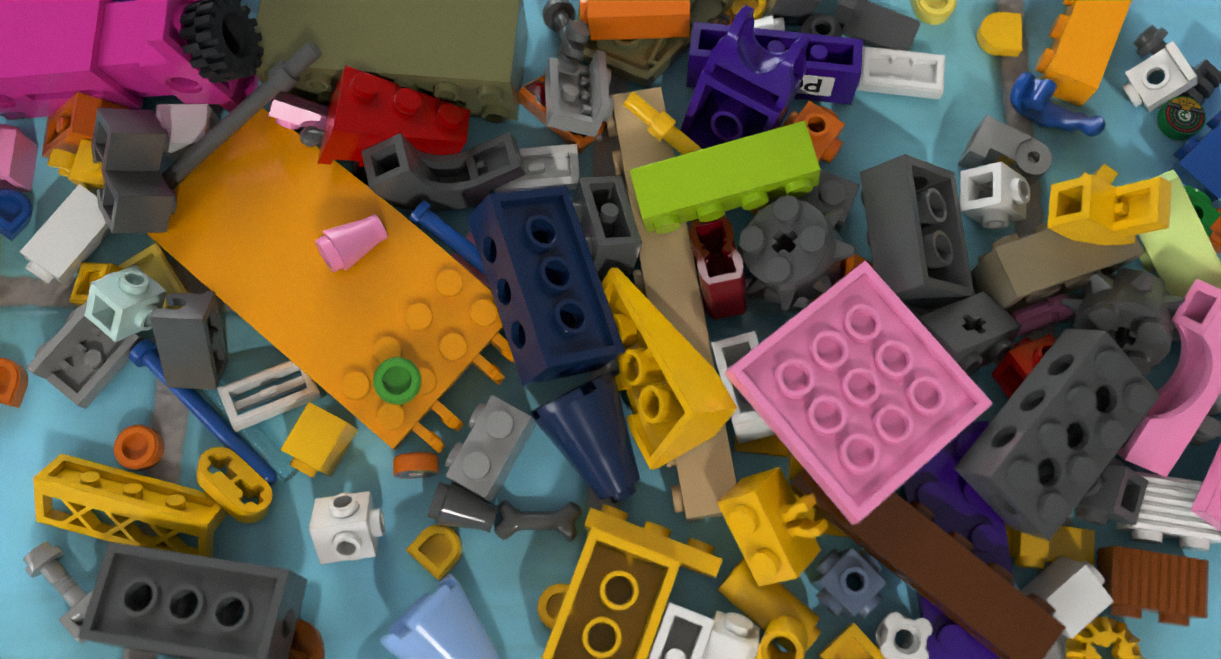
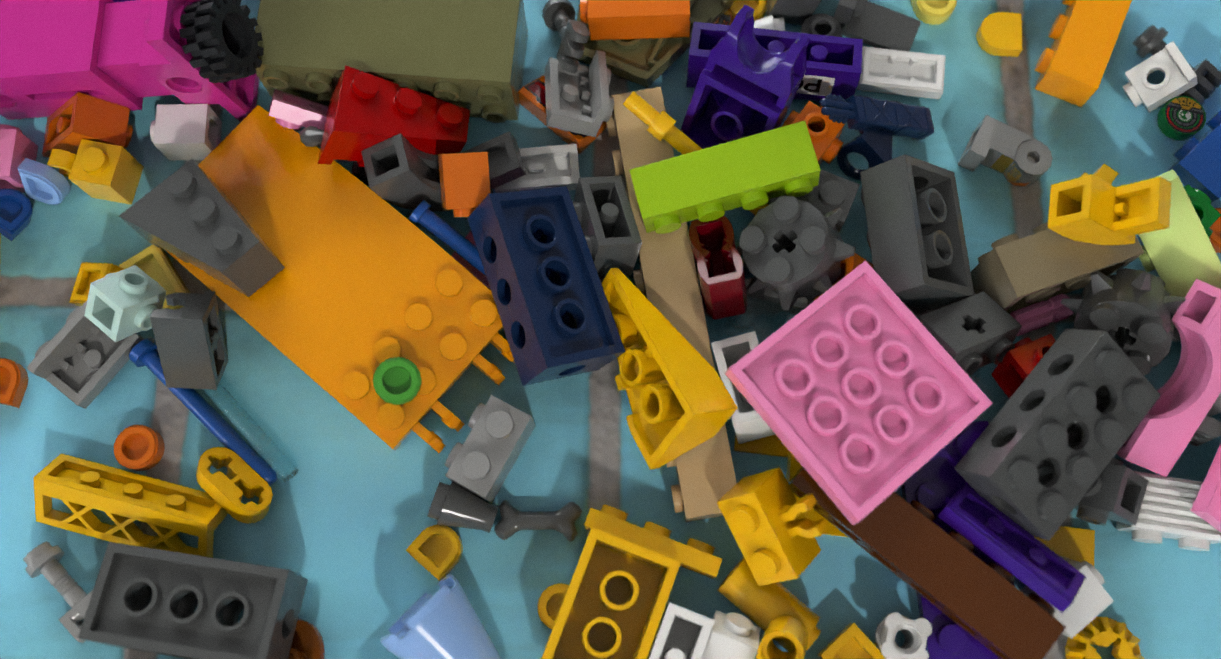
(43, 182): none -> light blue tile
(66, 238): white brick -> none
(131, 155): dark grey brick -> none
(205, 229): none -> dark grey wedge
(271, 409): white tile -> none
(281, 78): dark grey bar -> none
(318, 441): yellow brick -> none
(346, 527): white brick -> none
(350, 242): bright pink cone -> none
(415, 465): orange tile -> none
(463, 181): none -> orange brick
(593, 436): dark blue cone -> none
(832, 582): sand blue brick -> none
(877, 123): none -> dark blue piece
(993, 195): white brick -> none
(1013, 548): none -> dark purple tile
(1032, 100): blue piece -> none
(1154, 583): dark orange brick -> none

